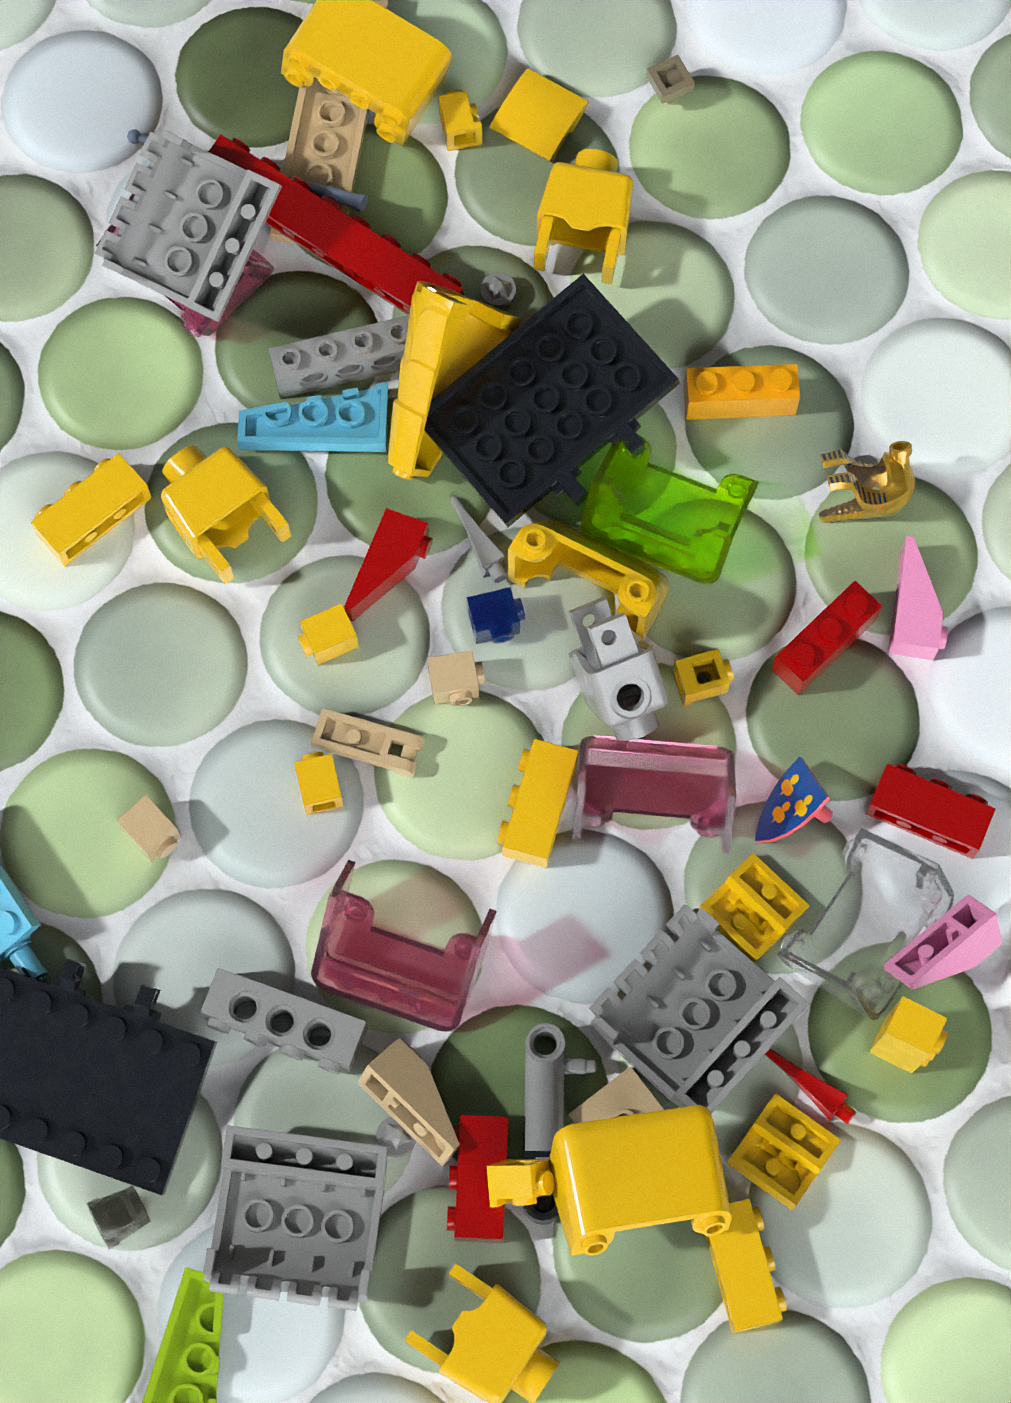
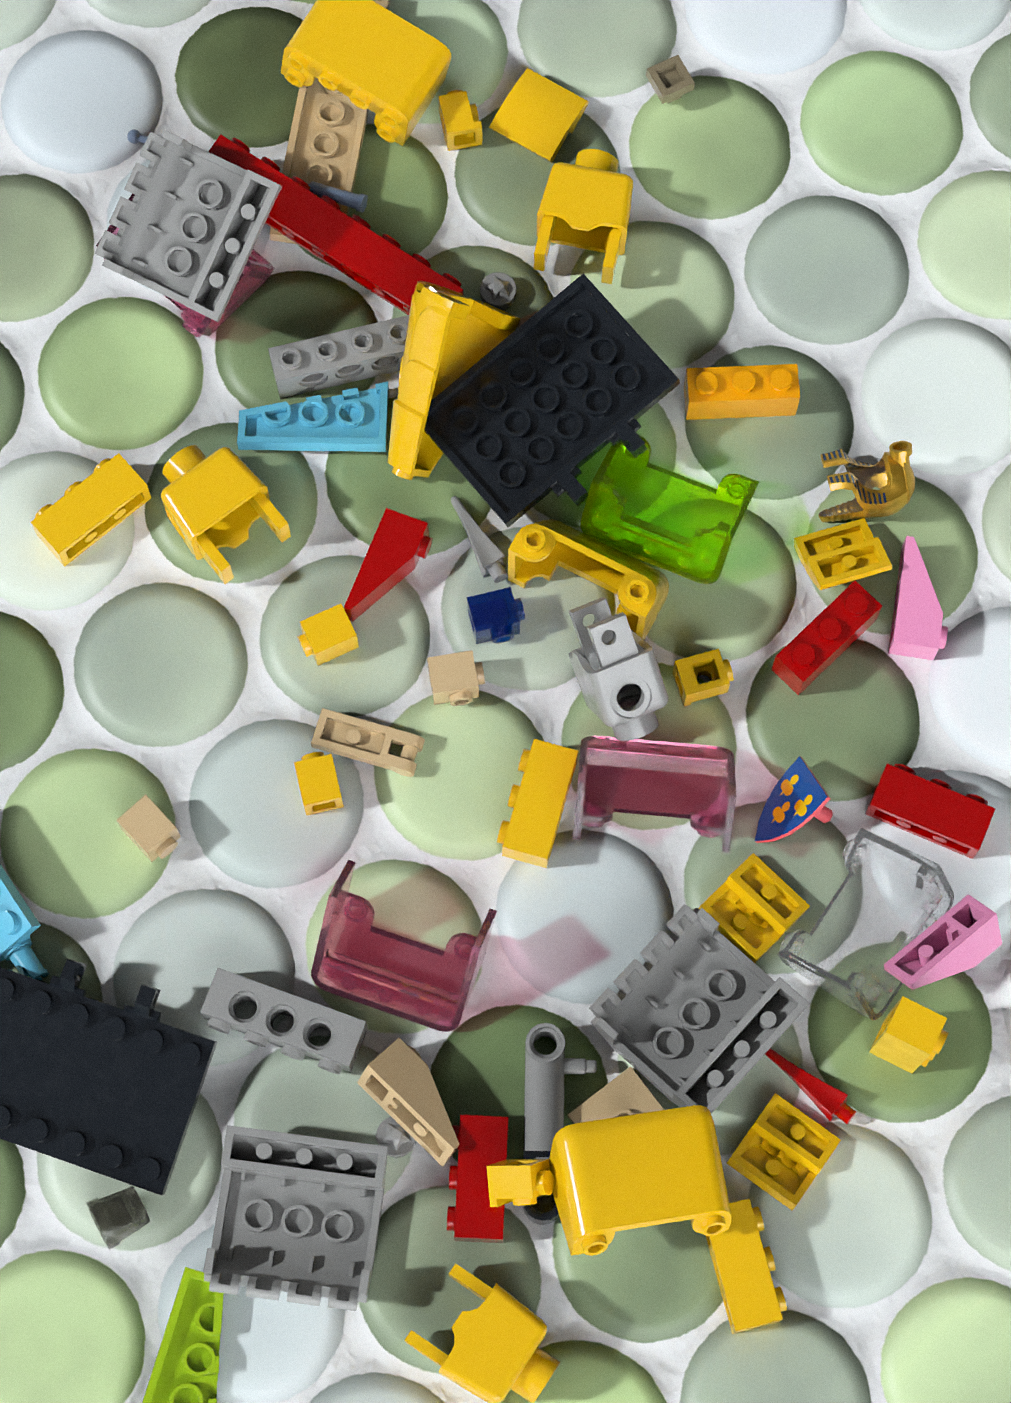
(841, 554): none -> yellow slope

